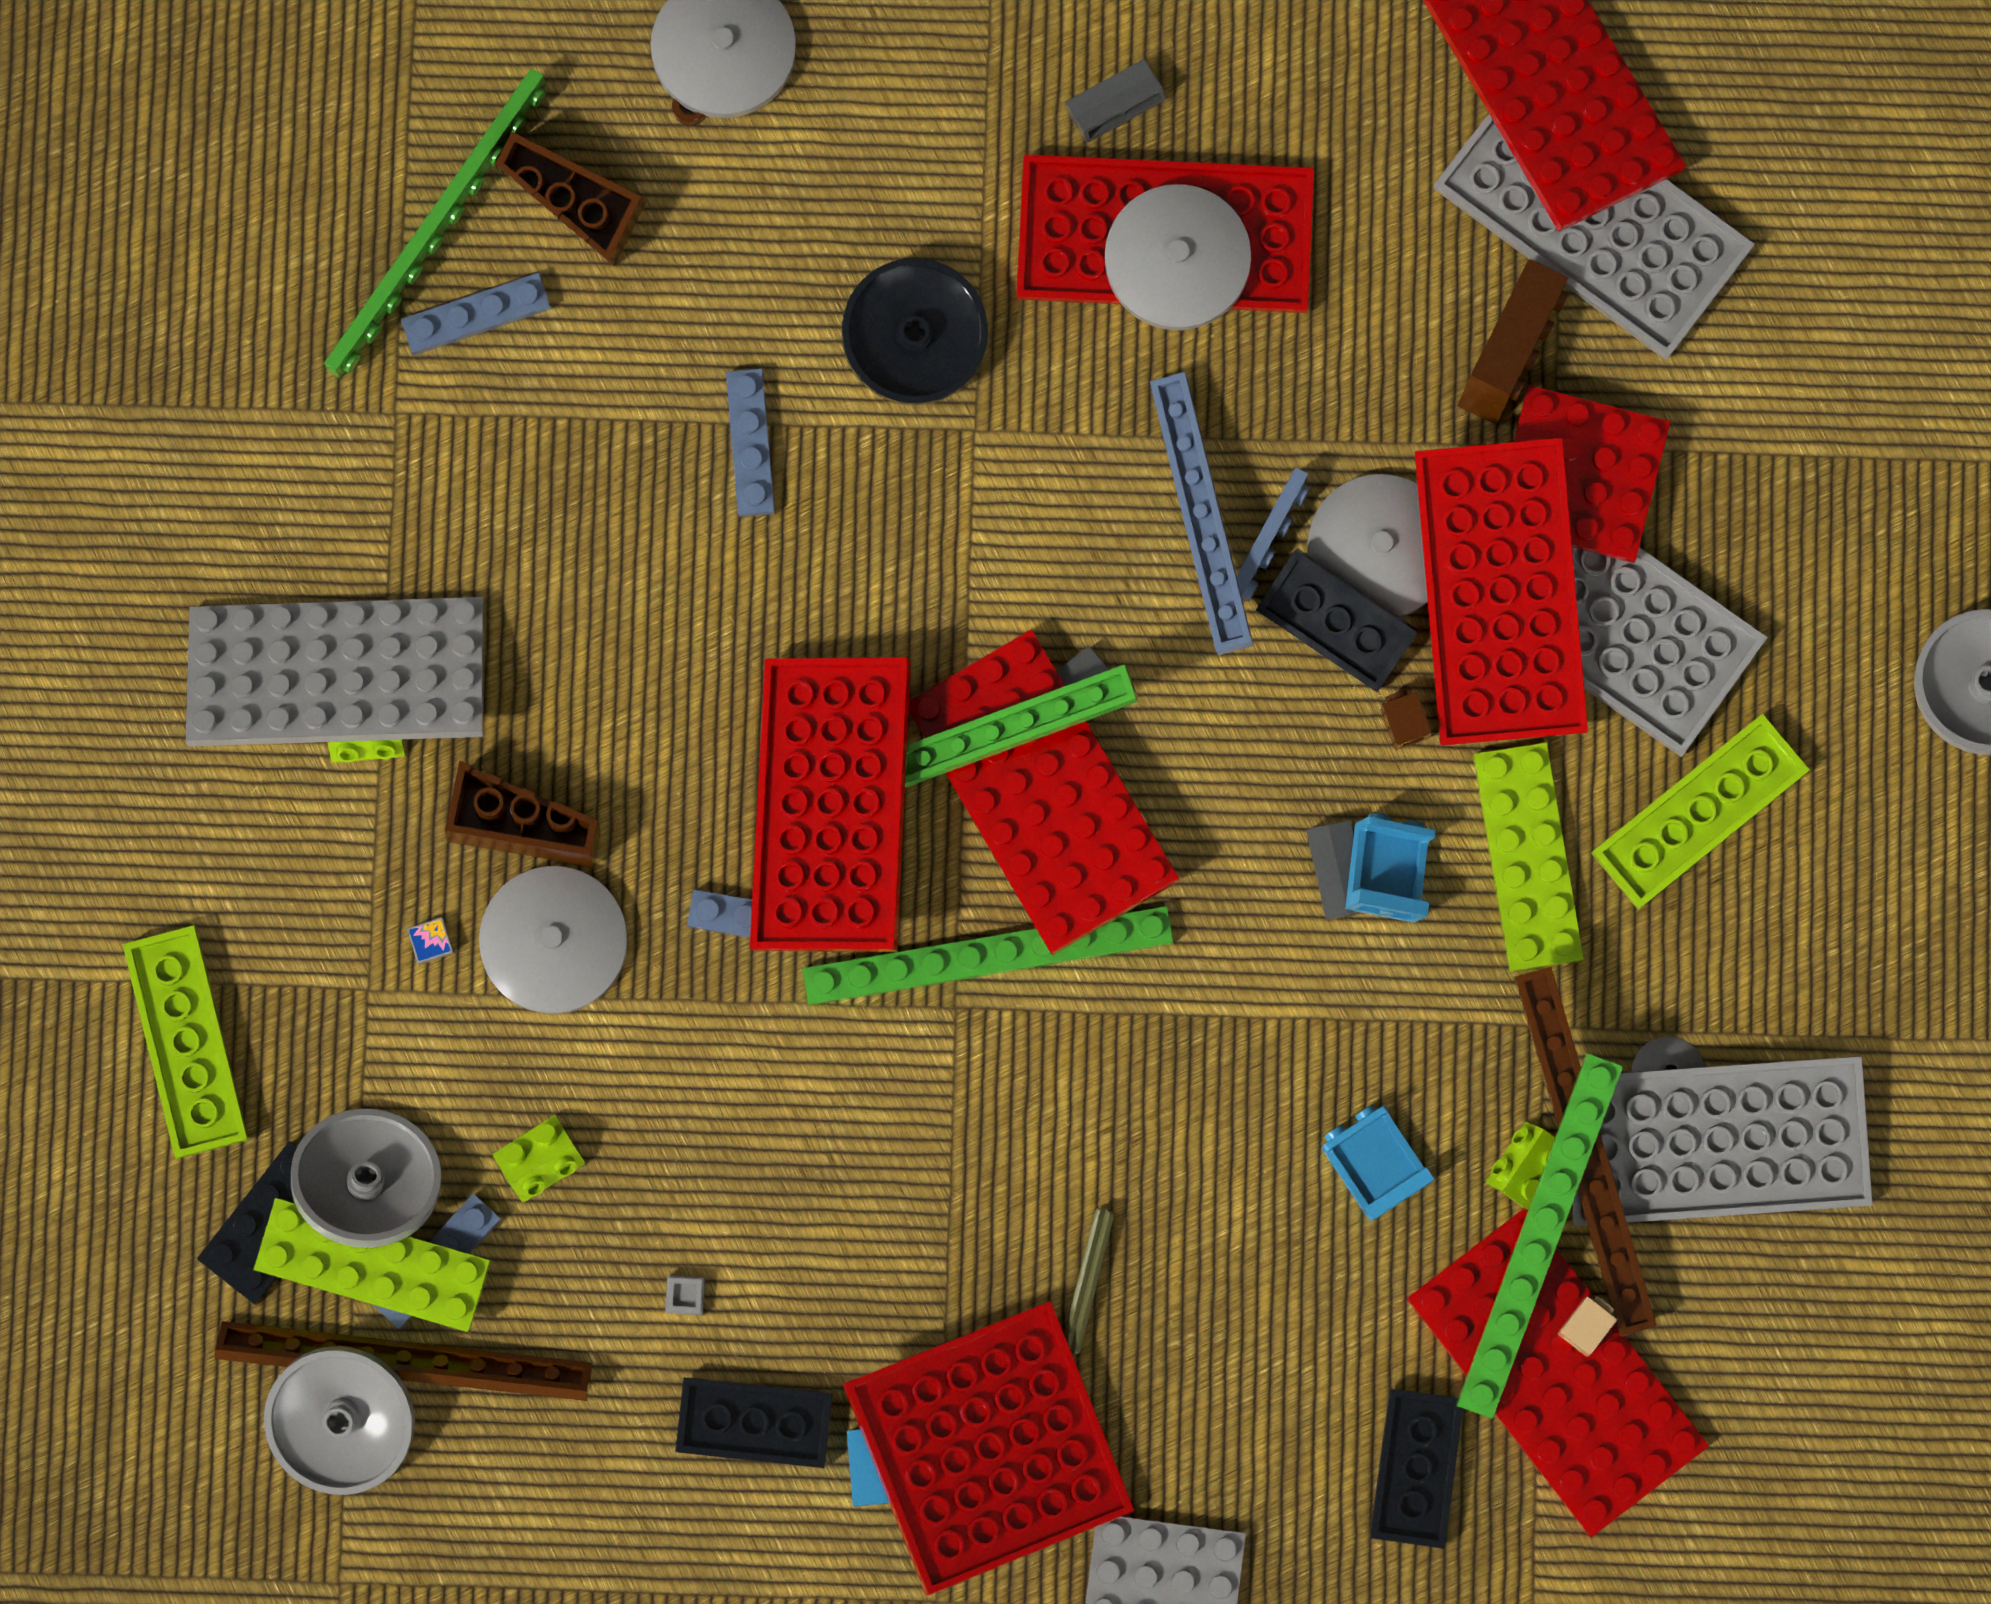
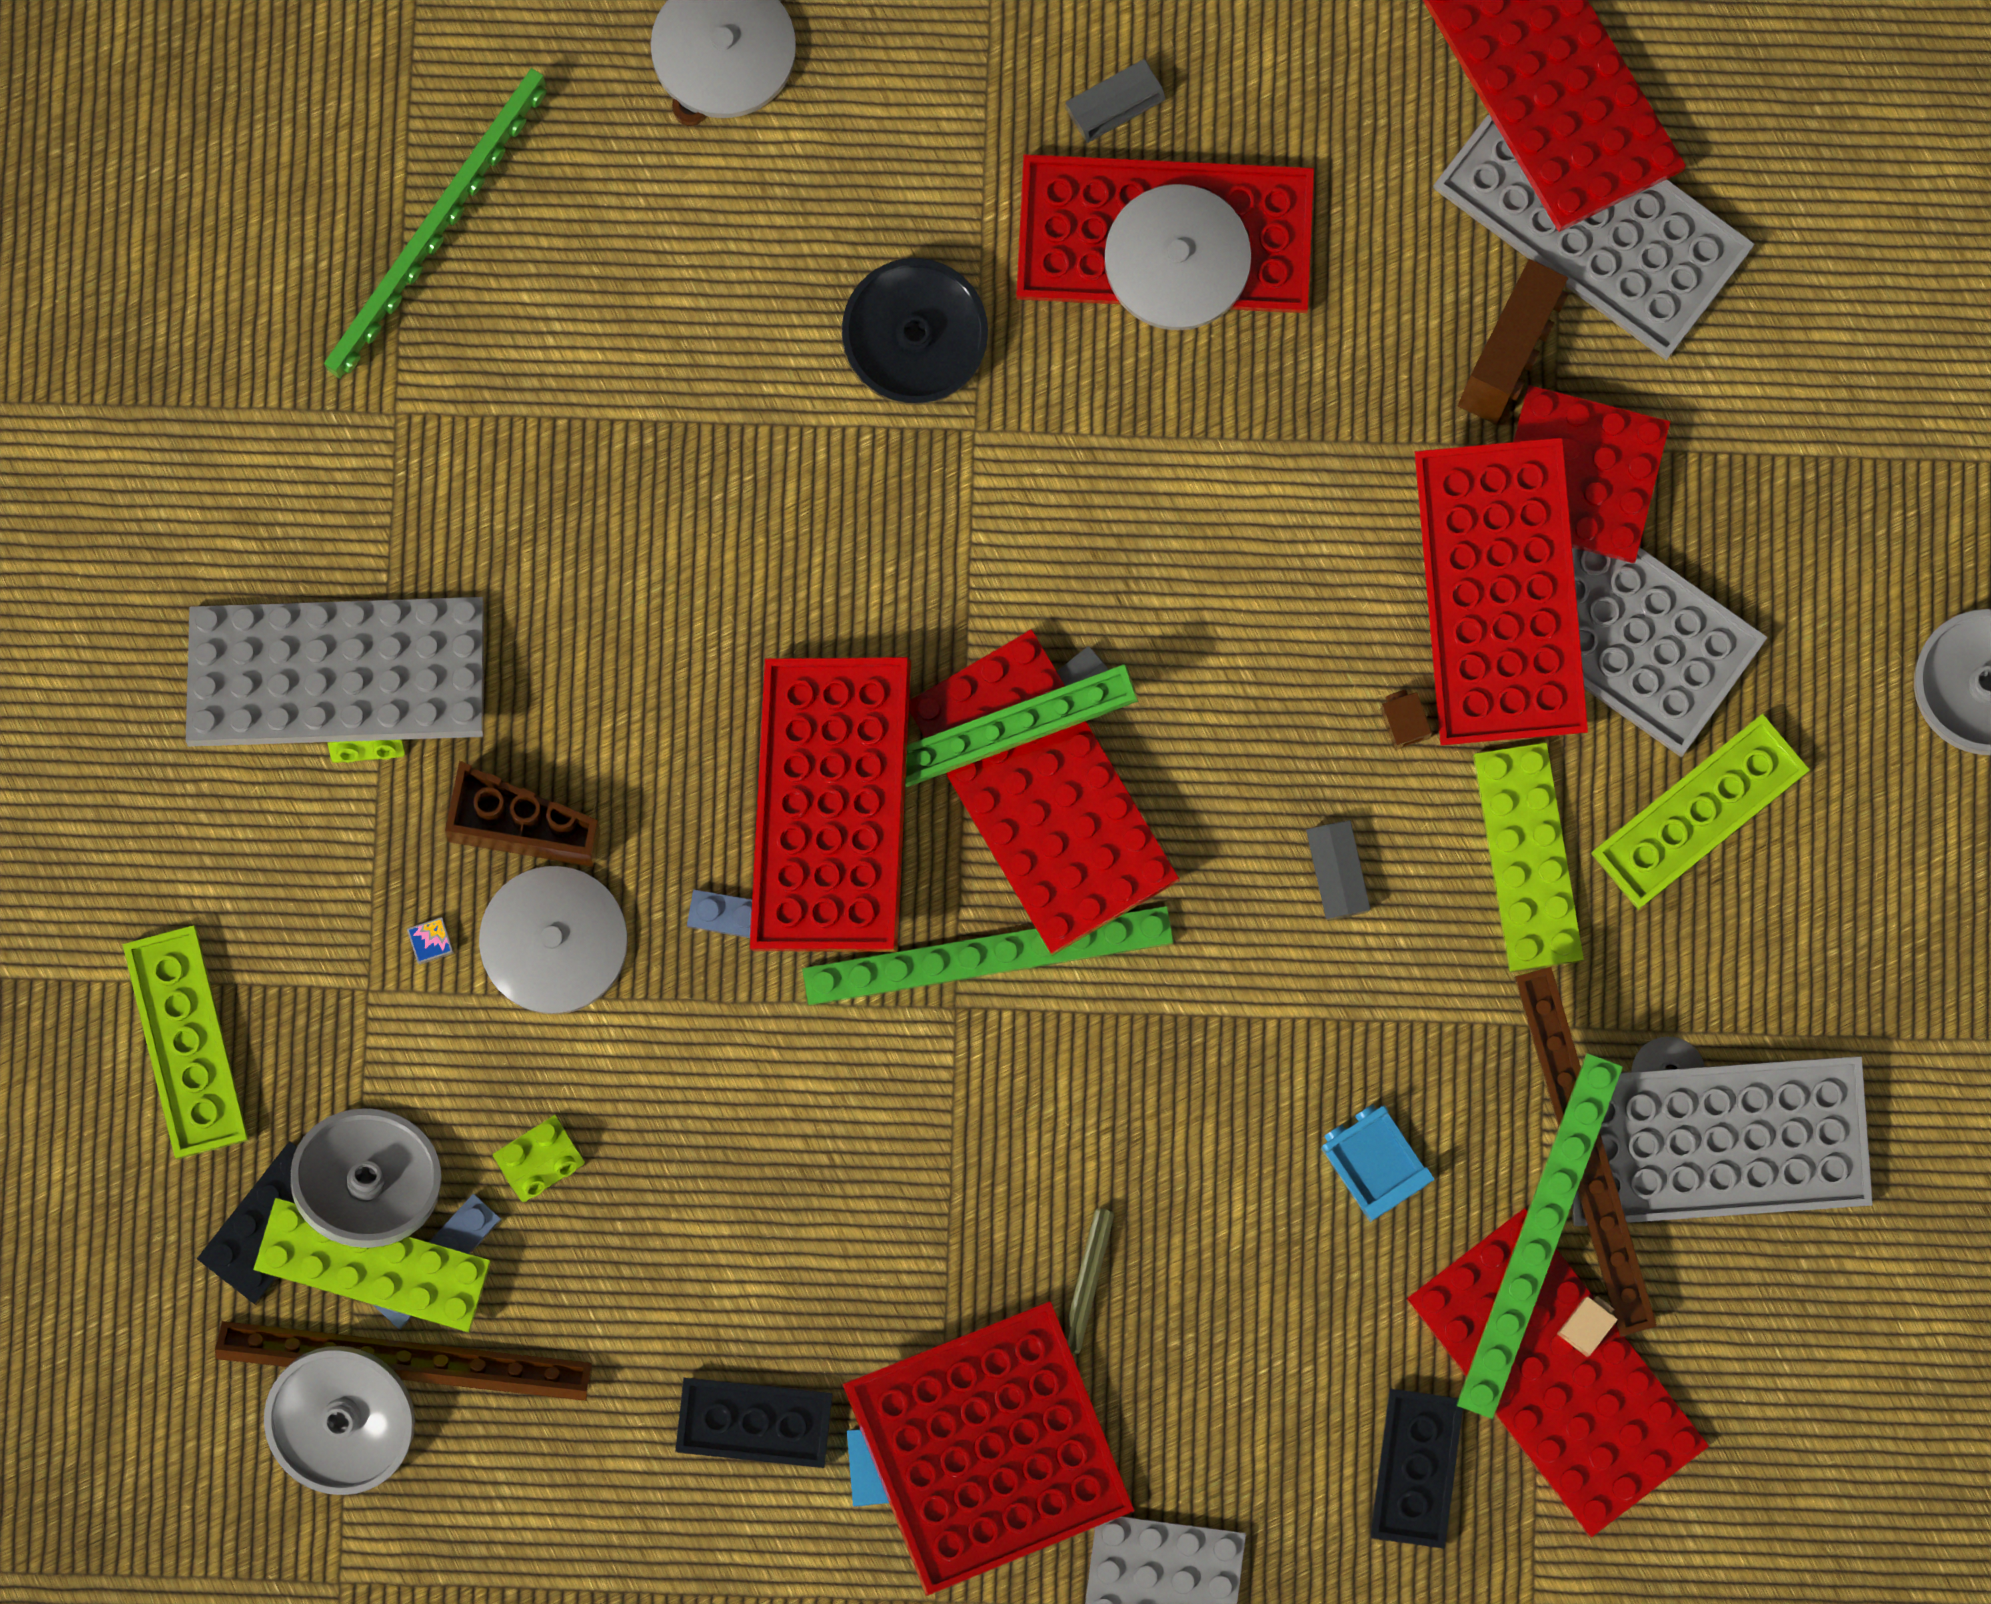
(475, 314): sand blue plate -> none
(583, 200): reddish brown wedge -> none
(685, 1295): light grey tile -> none
(750, 443): sand blue plate -> none
(1201, 513): sand blue plate -> none
(1276, 524): sand blue plate -> none
(1337, 620): black plate -> none
(1374, 540): light grey dish -> none
(1388, 868): dark azure panel -> none
(1522, 1164): lime bracket -> none

